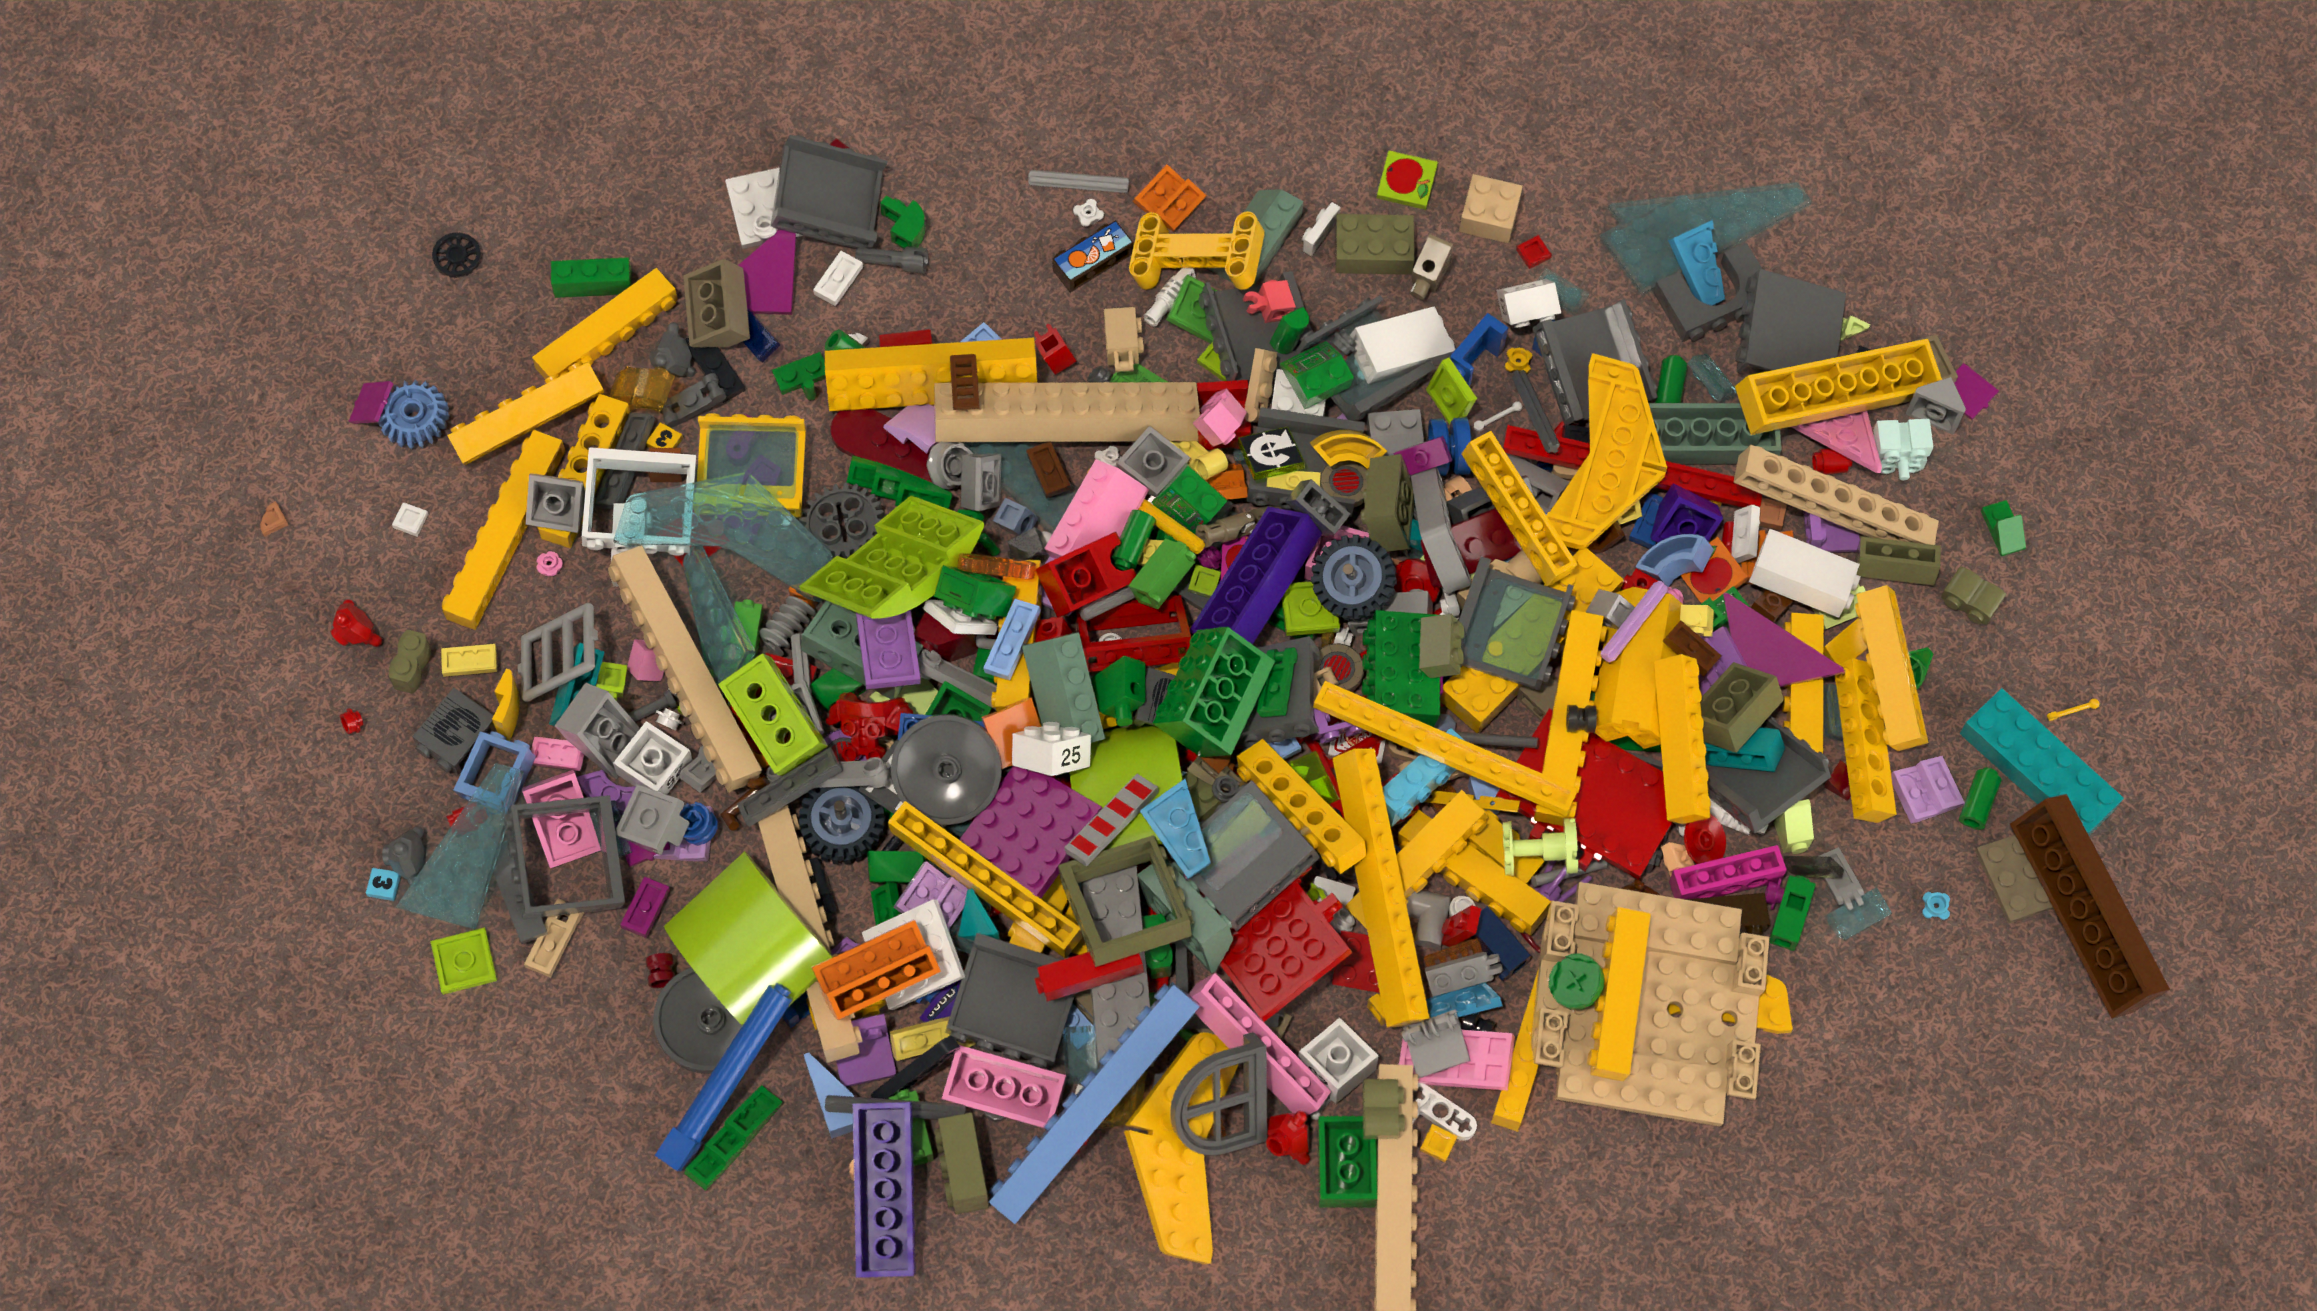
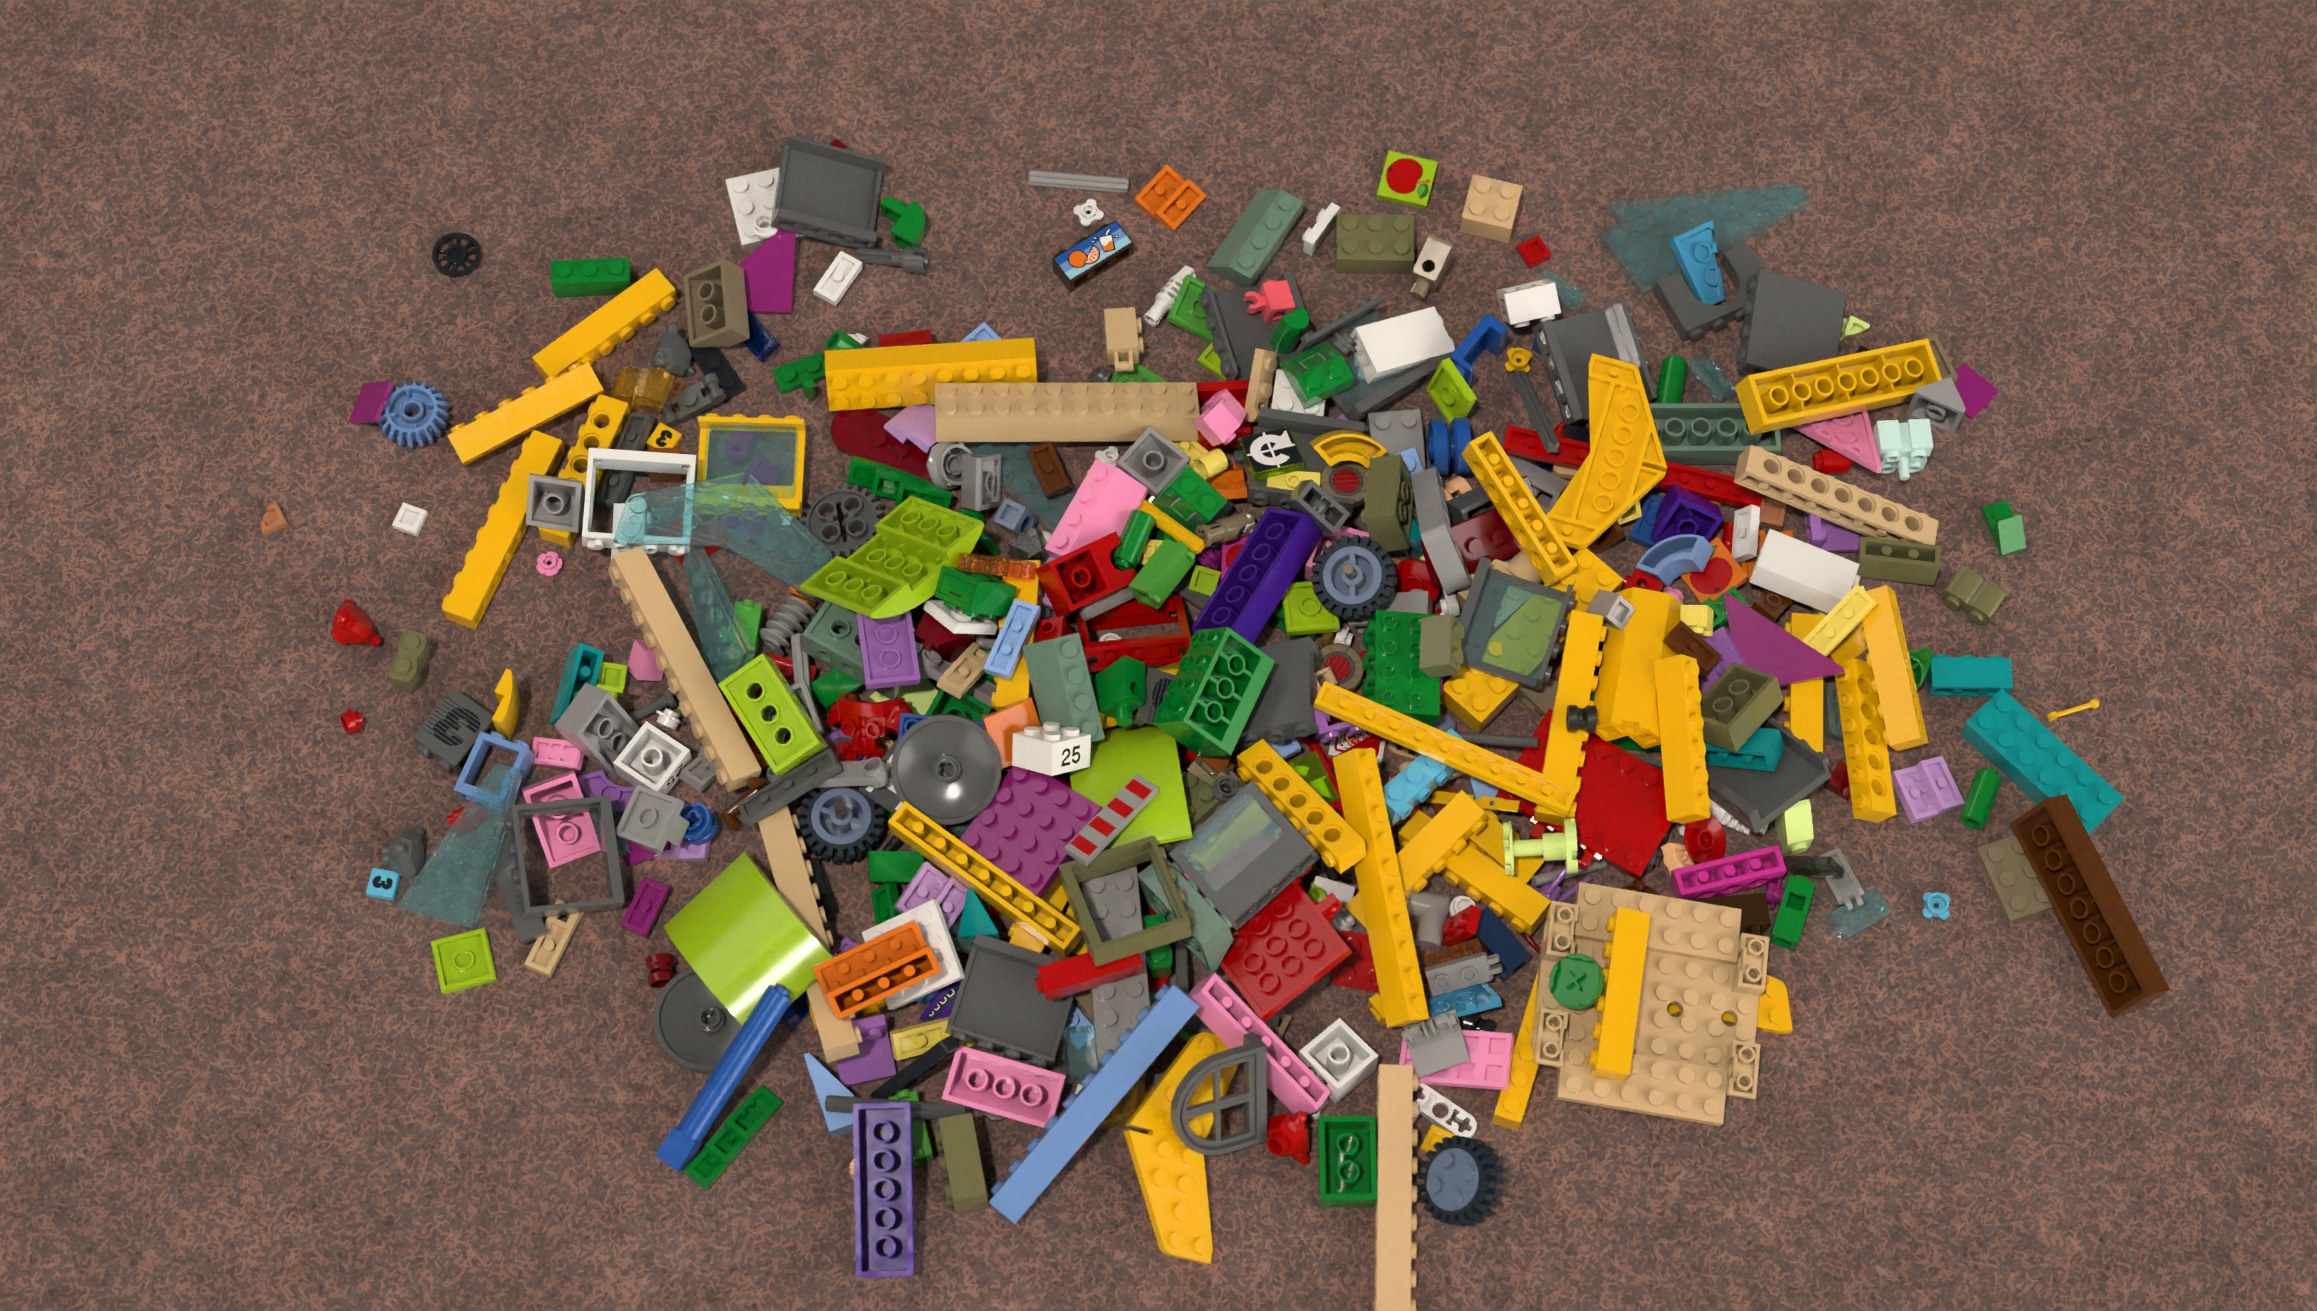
(469, 660): light yellow plate -> none
(569, 671): light grey bar -> none
(964, 366): reddish brown slope -> none
(964, 671): none -> tan plate
(1054, 350): red brick -> none
(1178, 828): dark azure wing -> none
(1234, 251): yellow beam -> none
(1276, 690): green plate -> none
(1381, 1109): olive brick -> none
(1425, 455): magenta plate -> none
(1460, 1181): none -> wheel
(1479, 425): white hinge -> none
(1634, 621): lavender axle -> none
(1840, 621): none -> light yellow plate
(1968, 676): none -> teal brick

